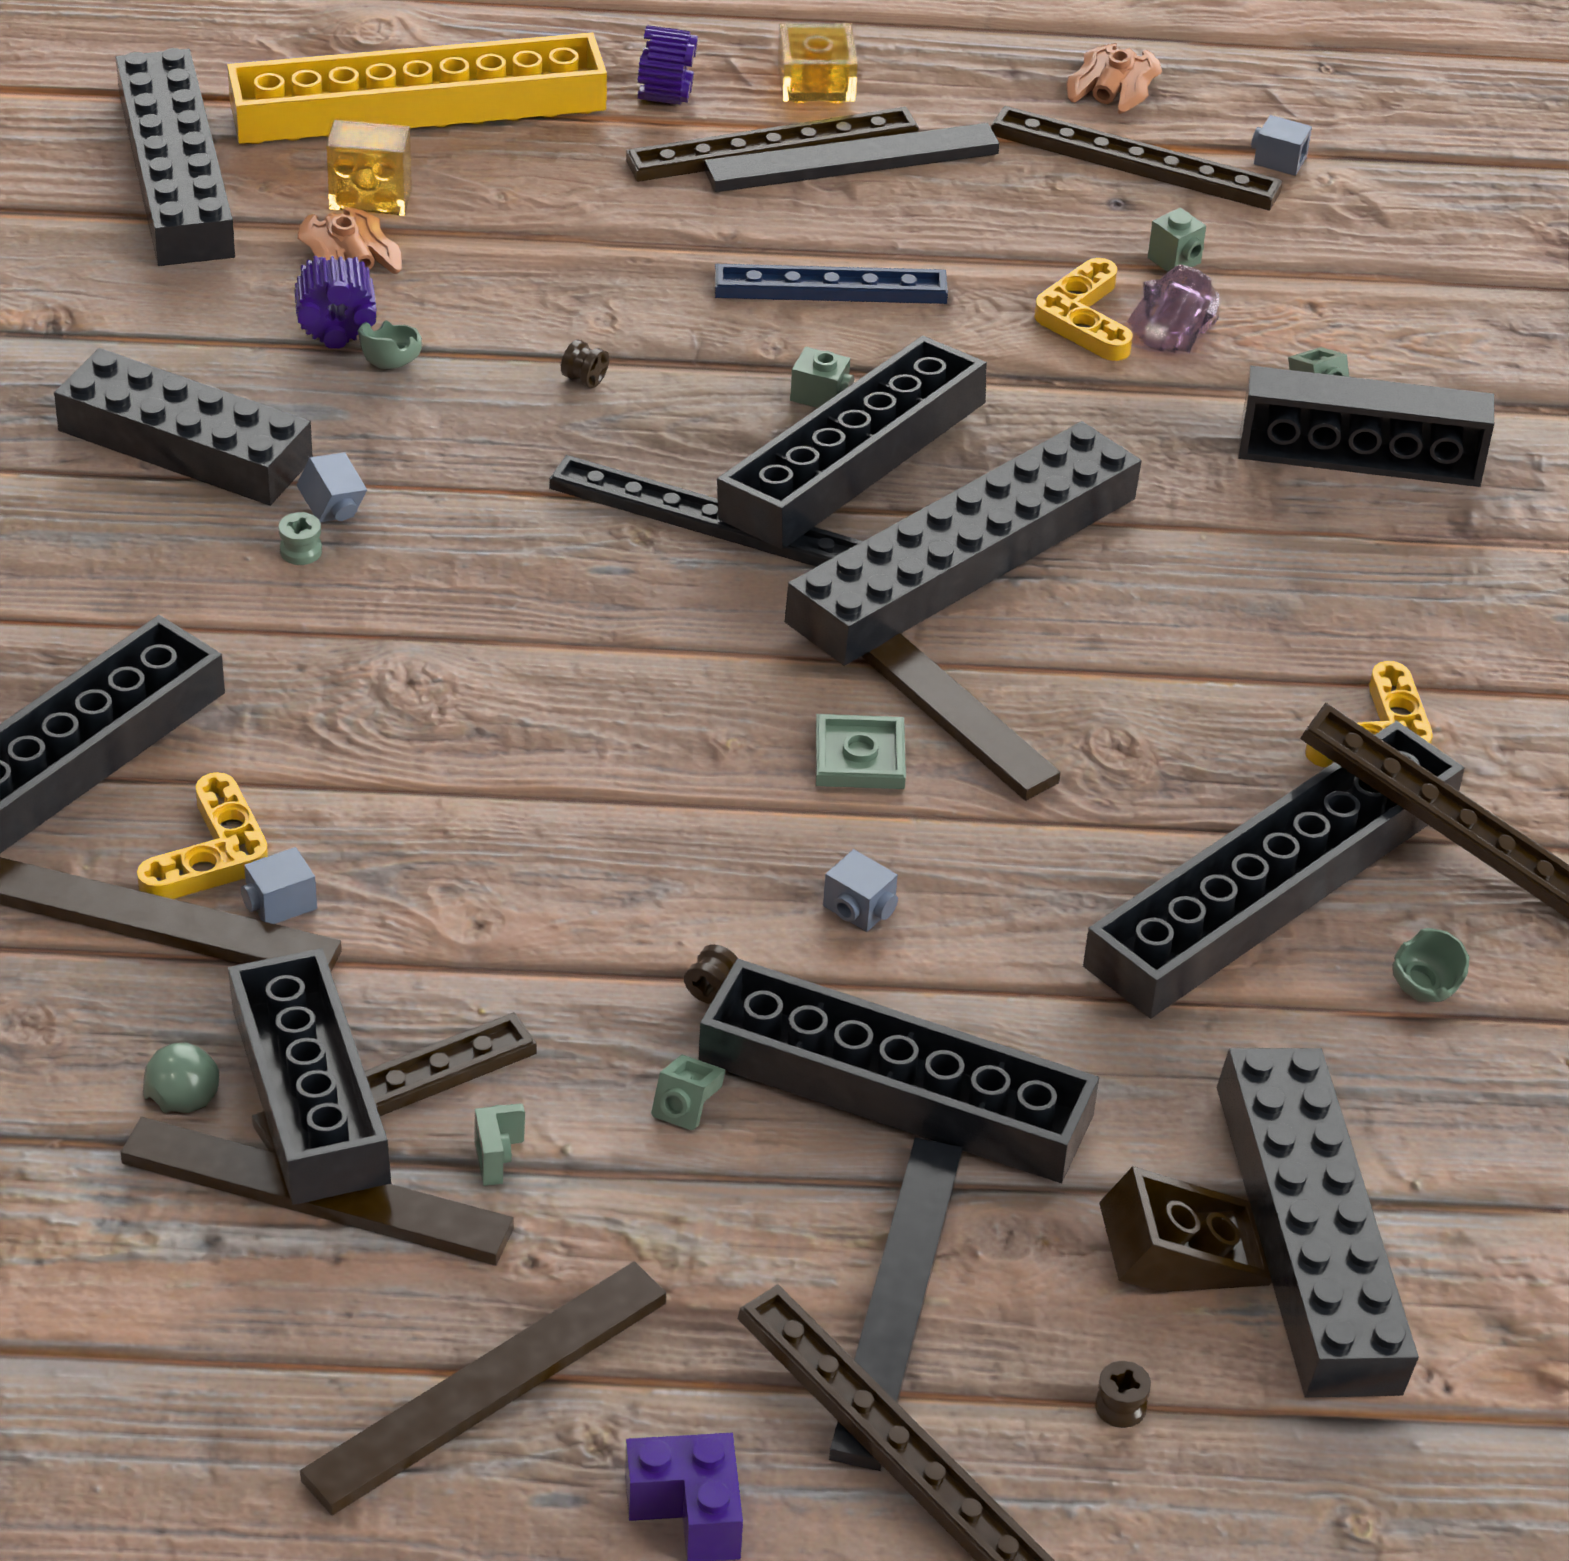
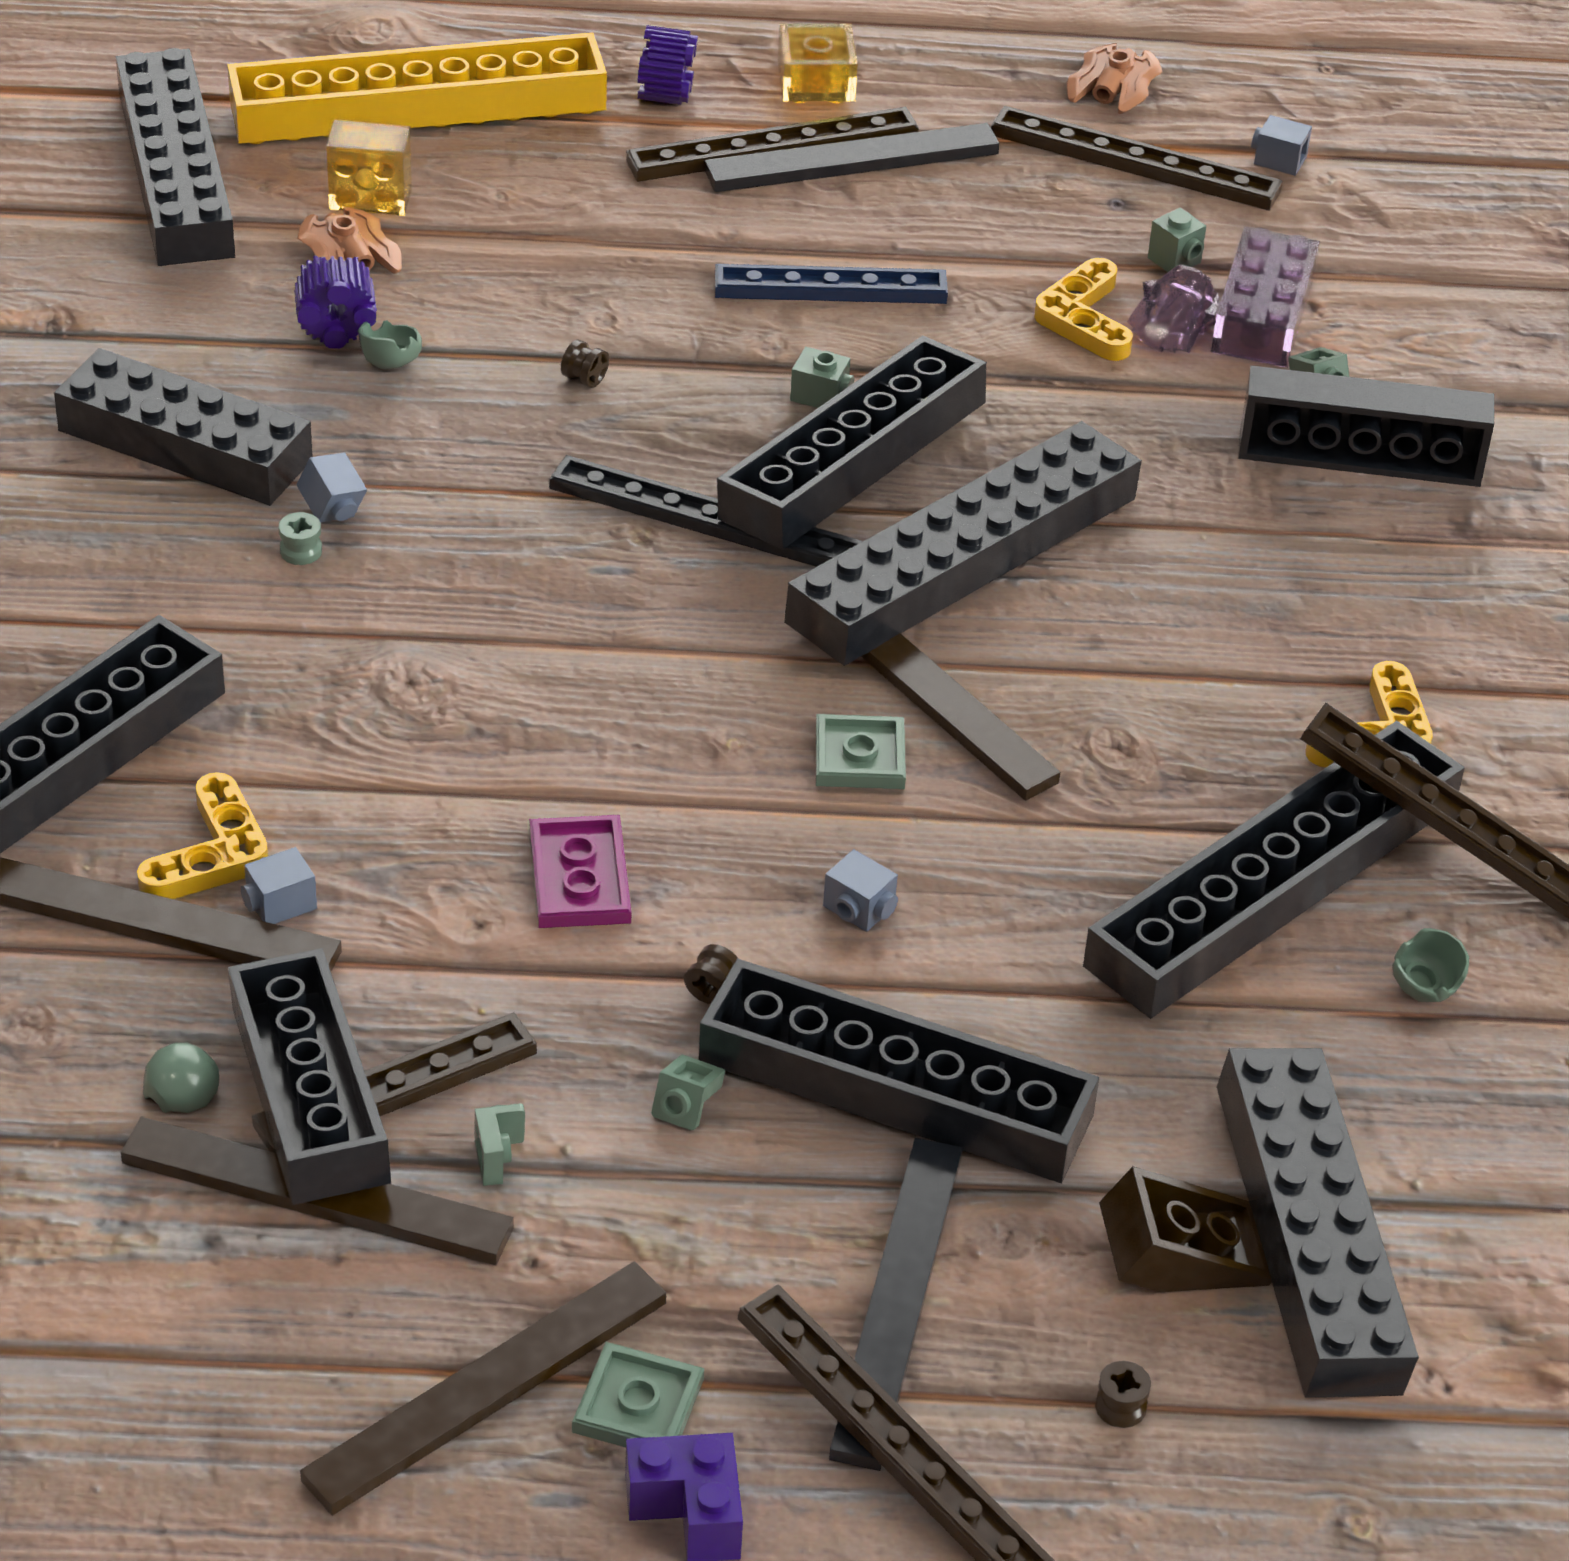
(579, 871): none -> magenta tile
(636, 1396): none -> sand green tile
(1265, 296): none -> clear purple brick

